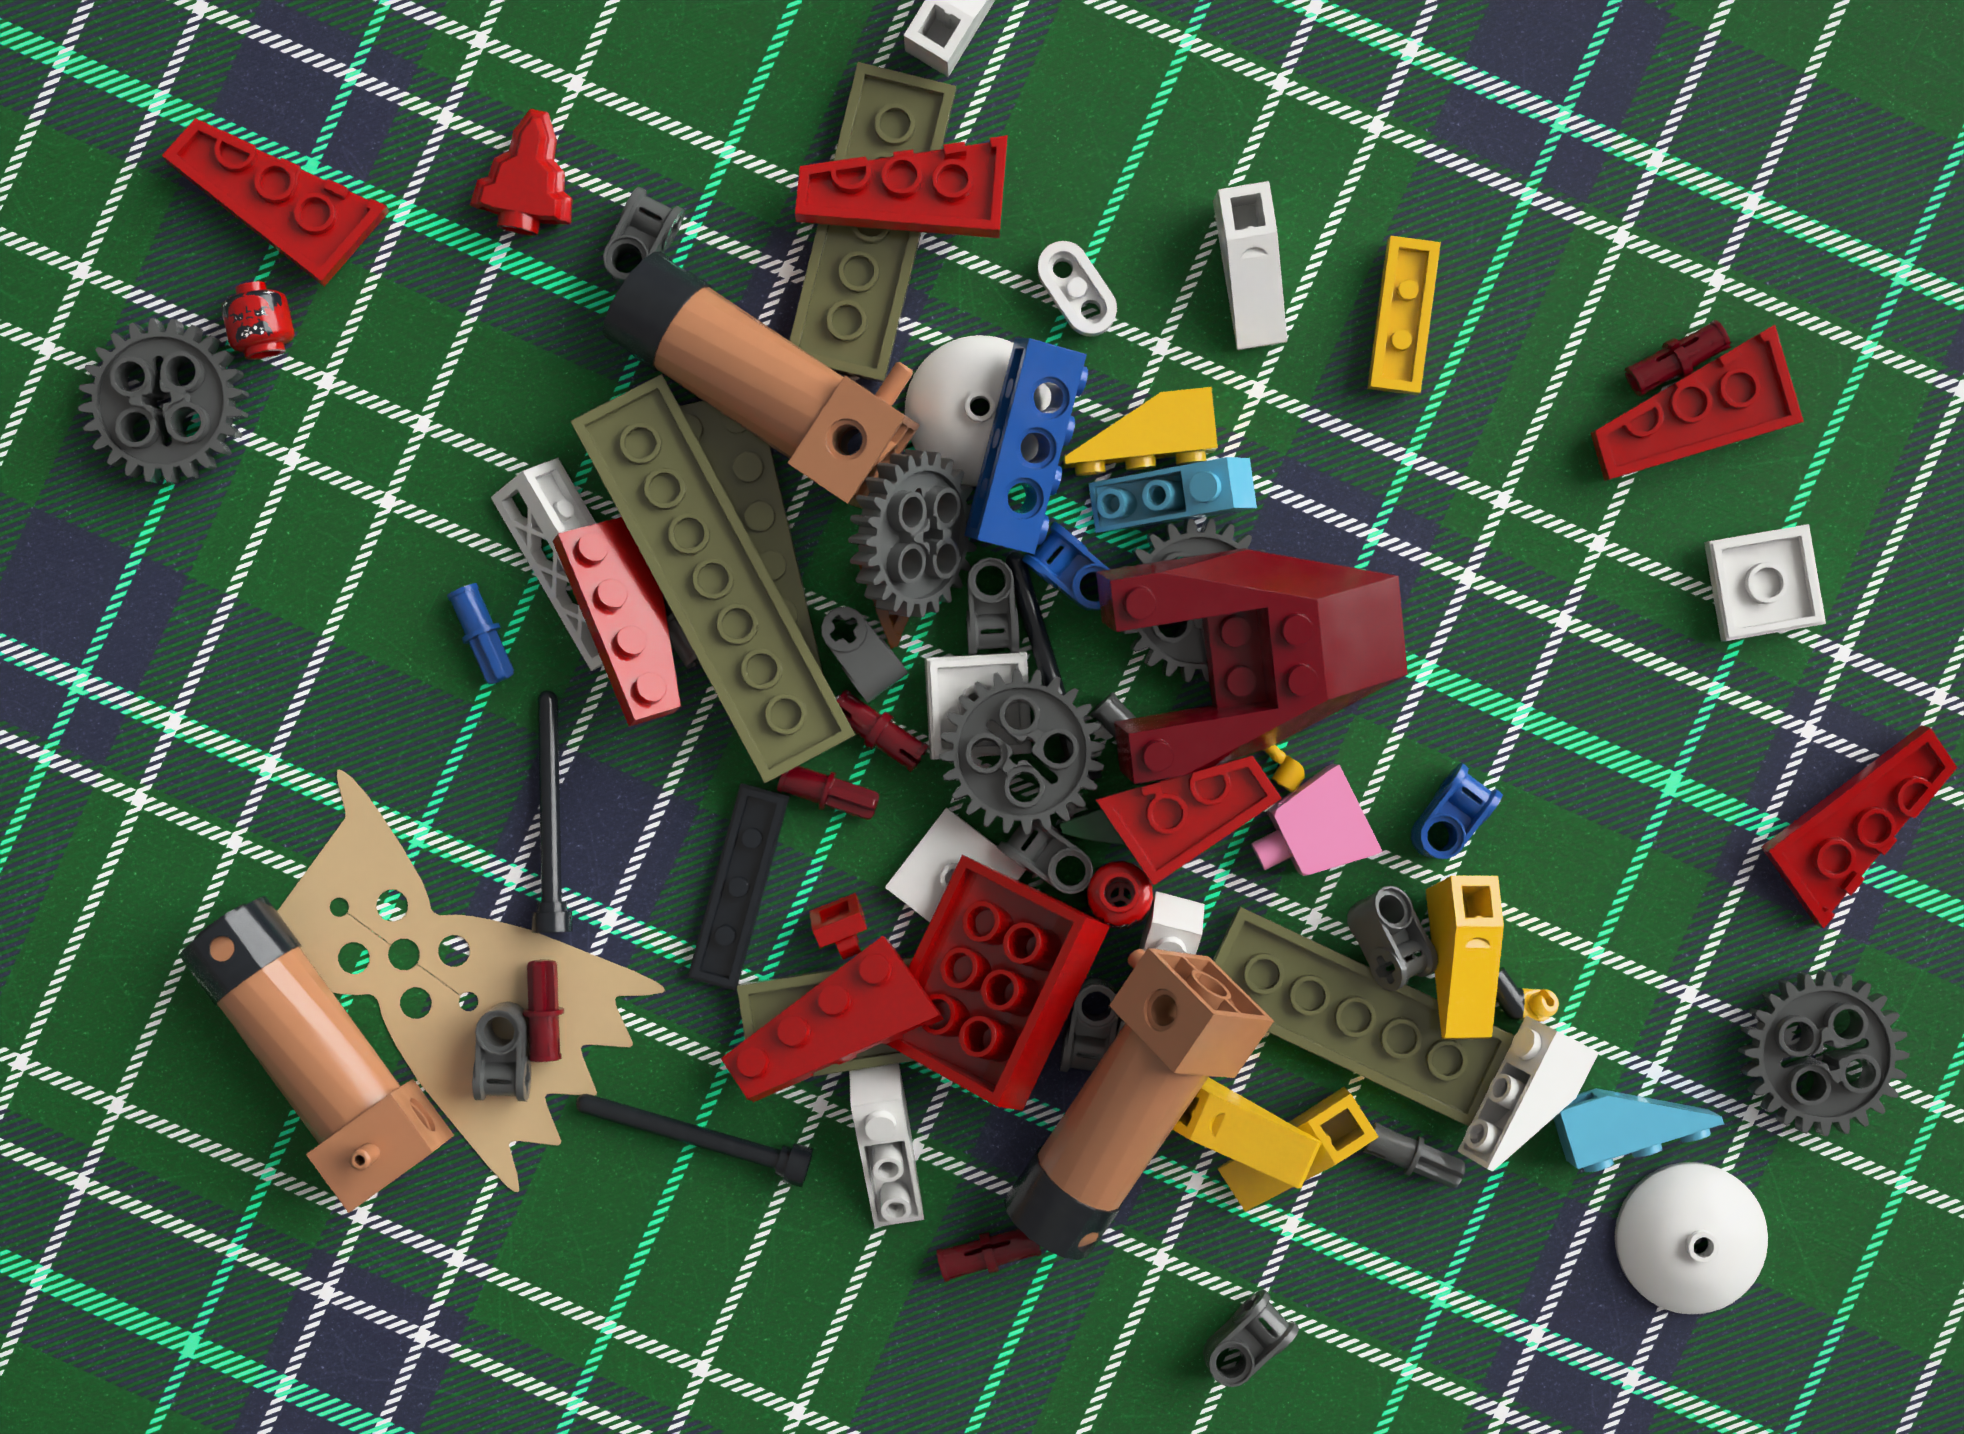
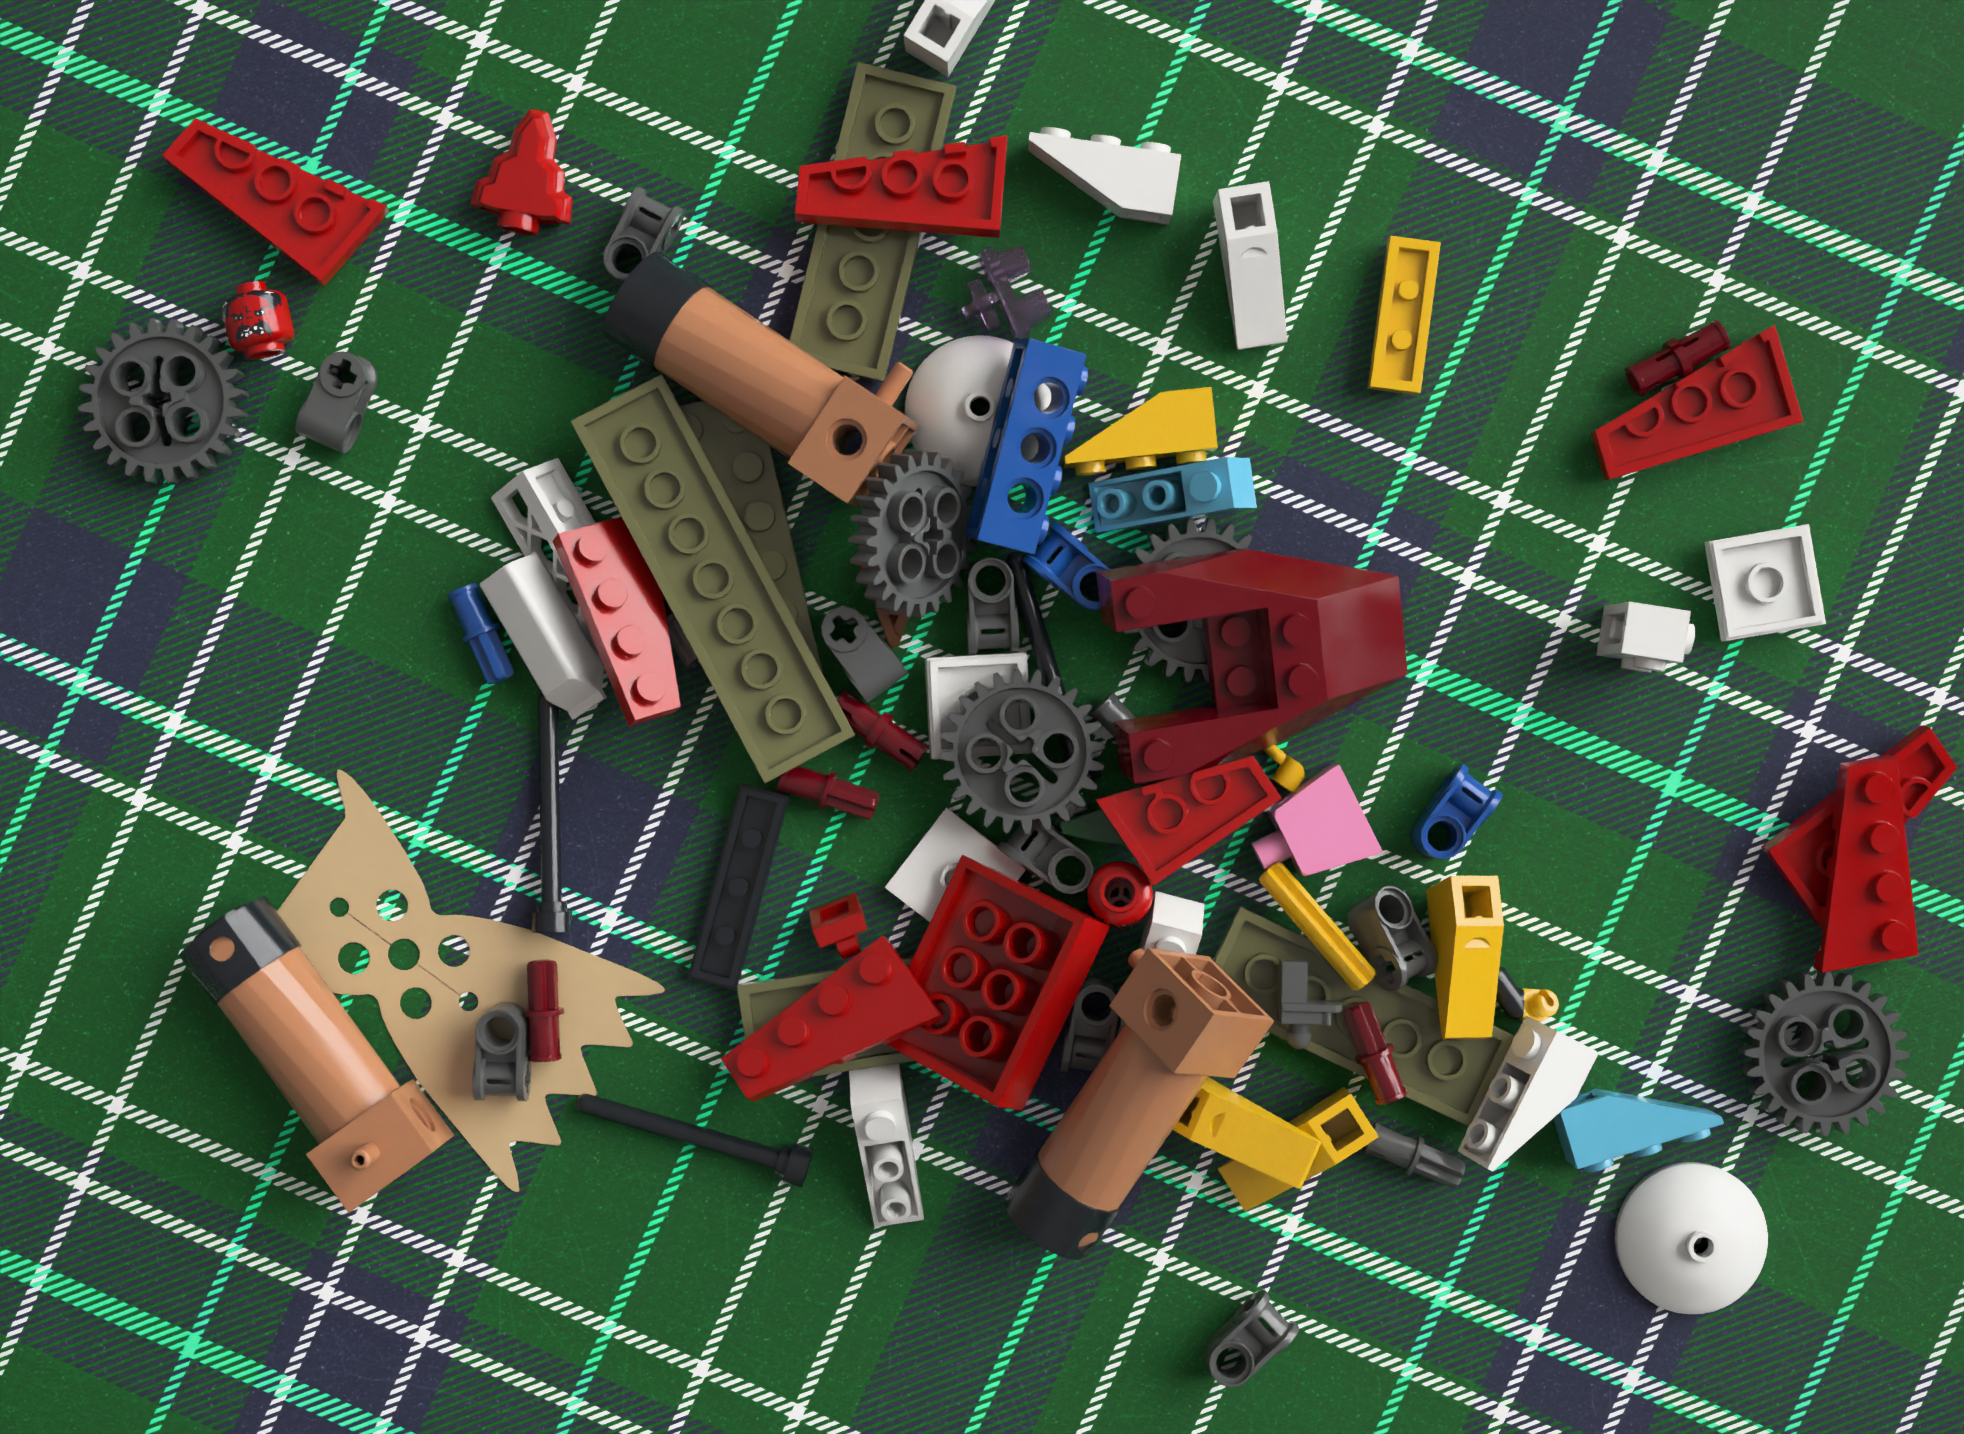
(334, 407): none -> dark grey piece
(546, 634): none -> white piece
(986, 1253): dark red pin -> none
(1000, 271): none -> clear purple hips
(1078, 289): white plate -> none
(1121, 178): none -> white slope
(1295, 1008): none -> dark grey piece
(1317, 926): none -> yellow axle
(1374, 1053): none -> dark red axle
(1645, 635): none -> white brick
(1869, 886): none -> red wing

